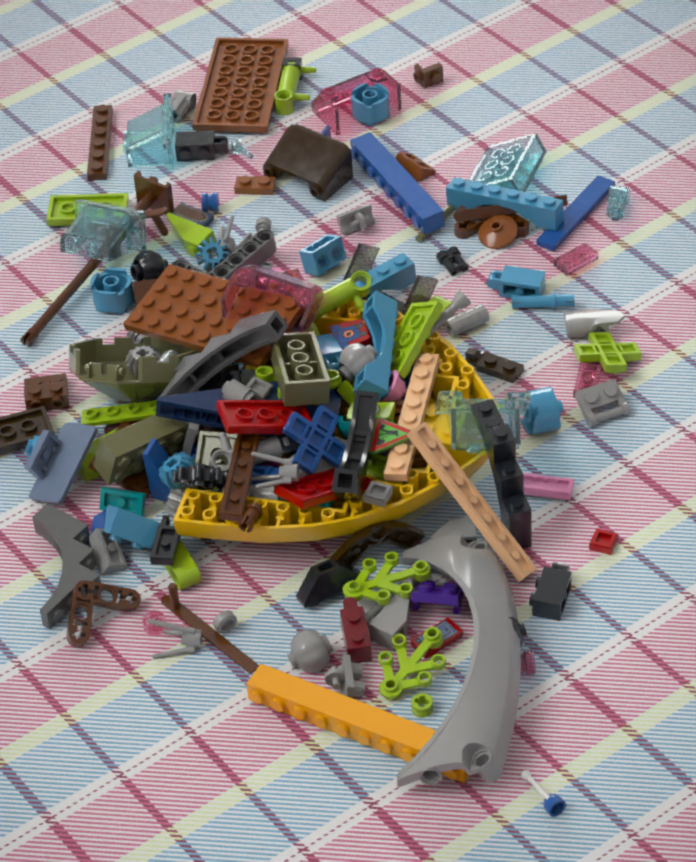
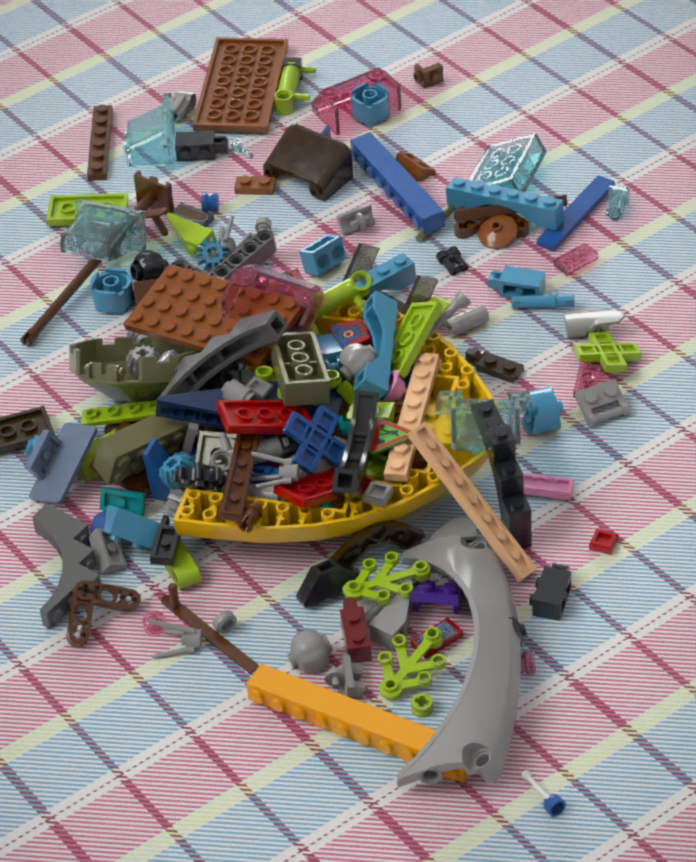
(47, 391): reddish brown plate -> none

